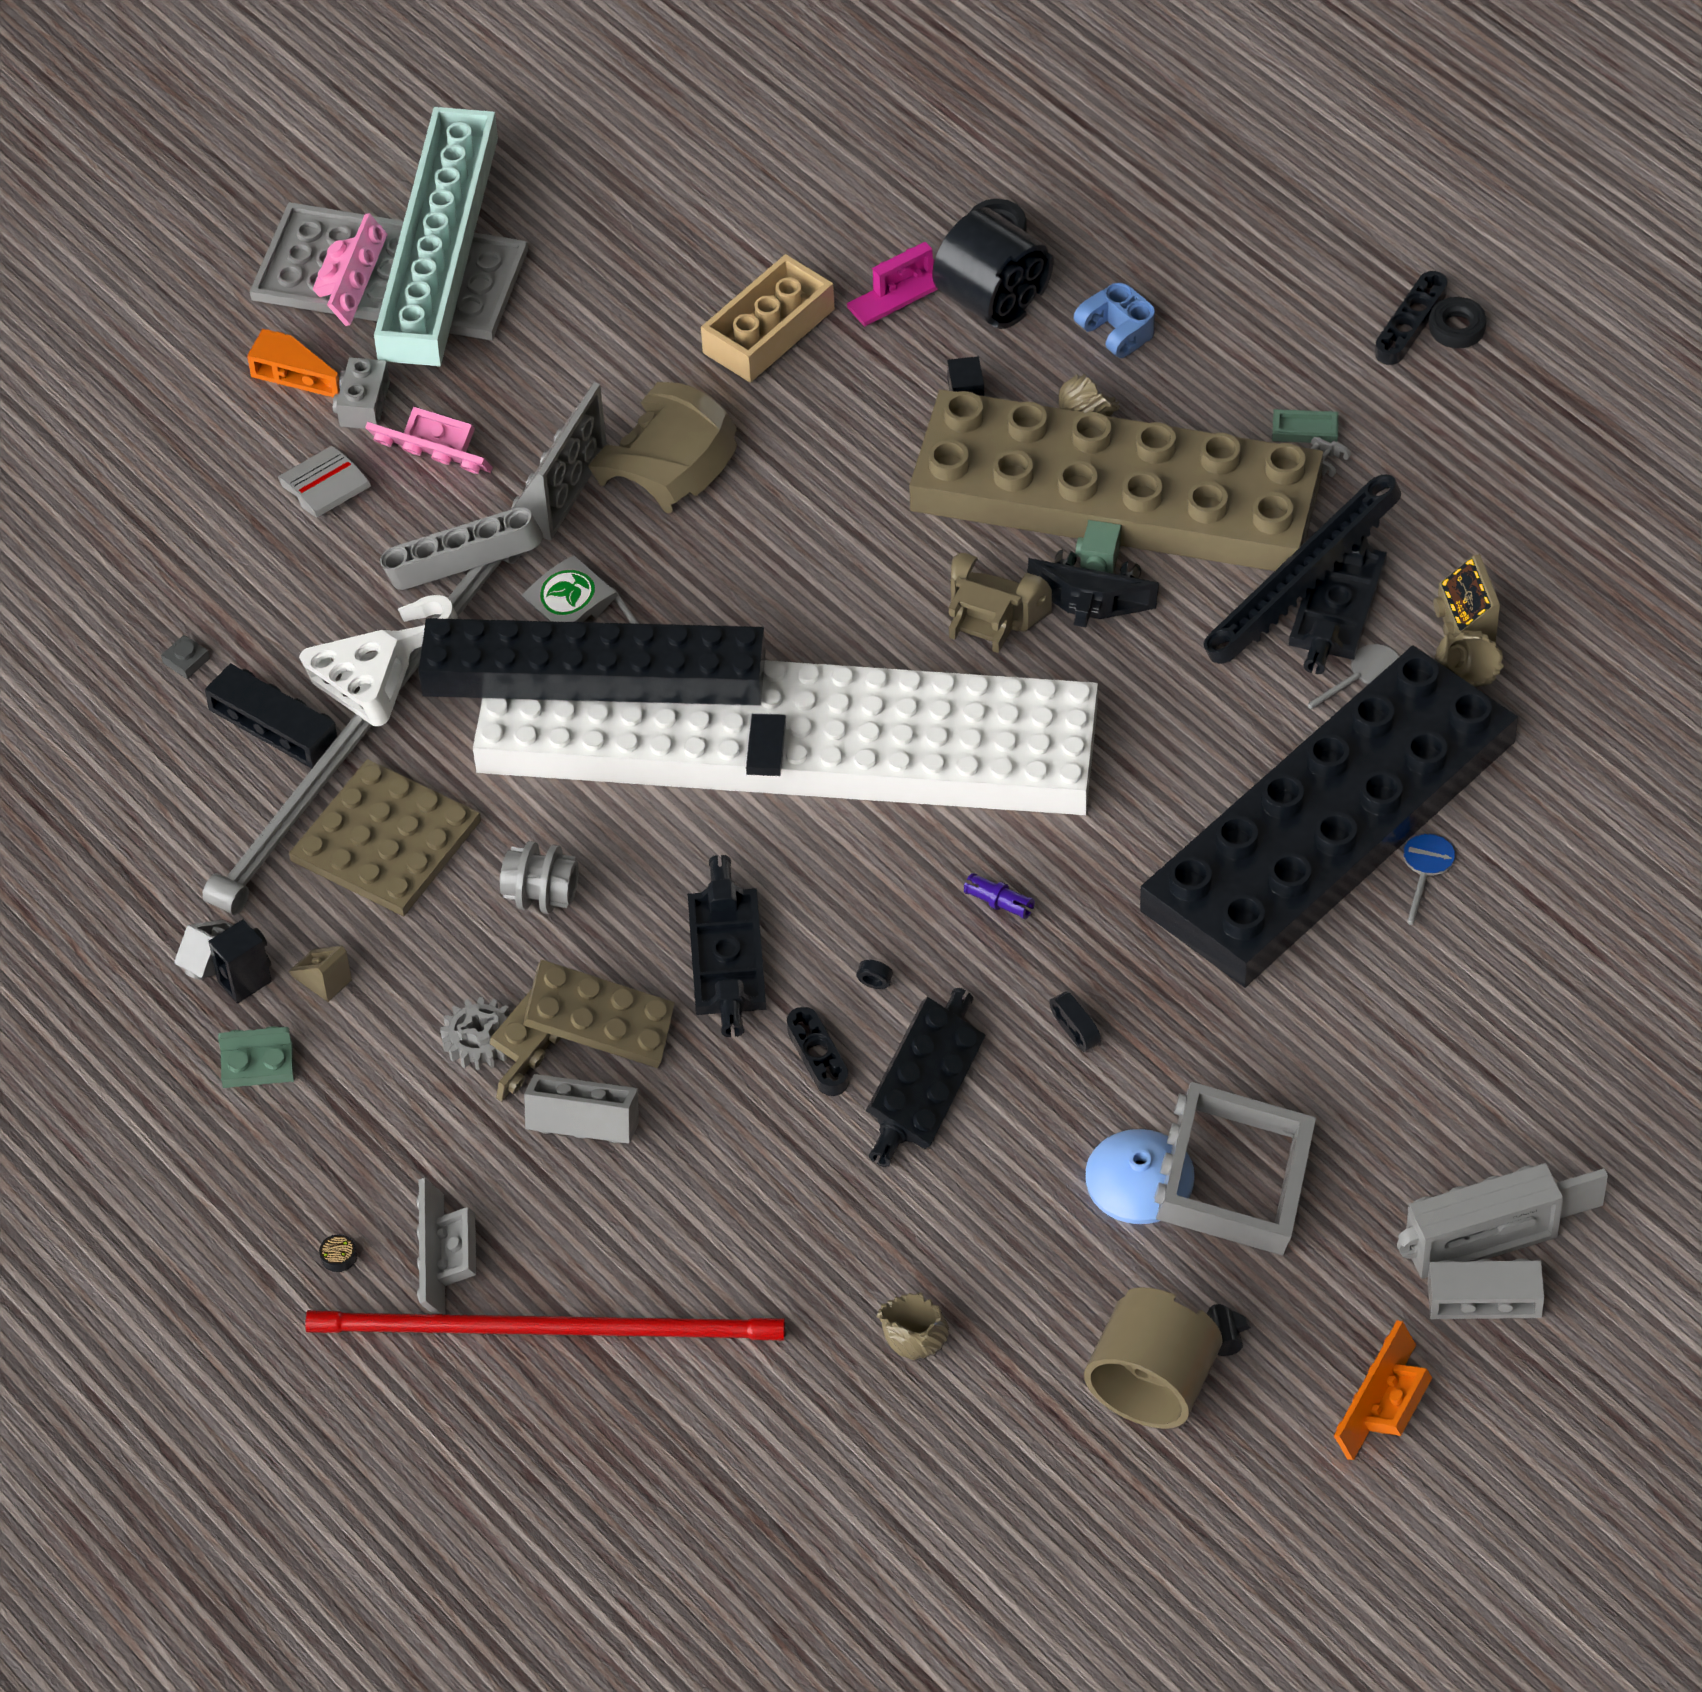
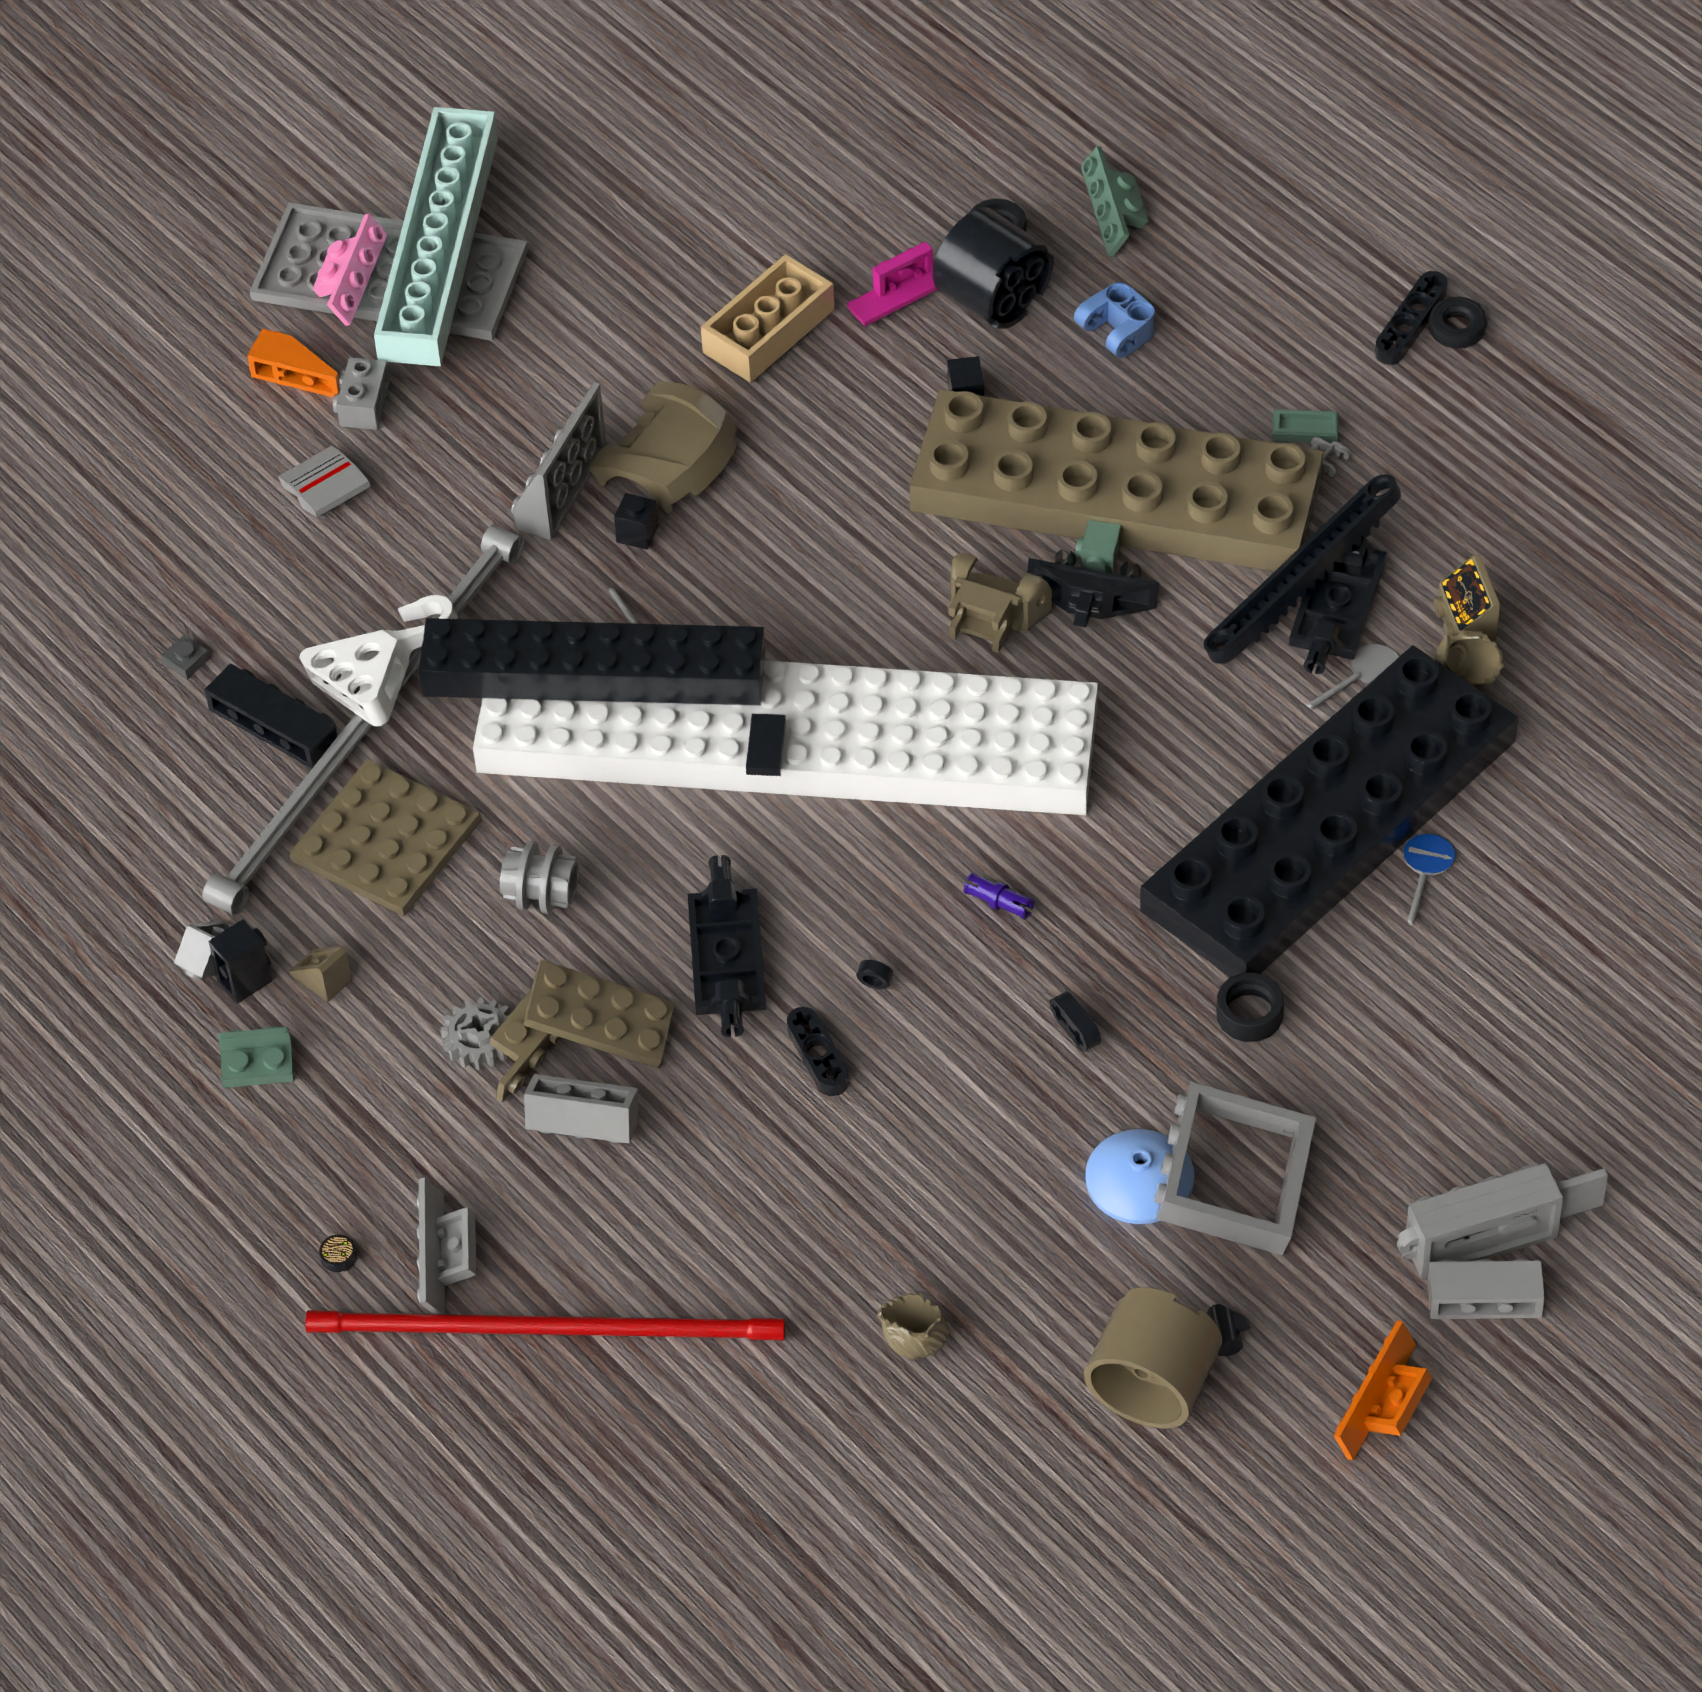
(436, 435): bright pink bracket -> none
(461, 548): light grey beam -> none
(570, 593): slope -> none
(636, 521): none -> black brick
(924, 1075): black plate -> none
(1083, 396): dark tan hair -> none
(1114, 200): none -> sand green bracket
(1250, 1029): none -> black tyre

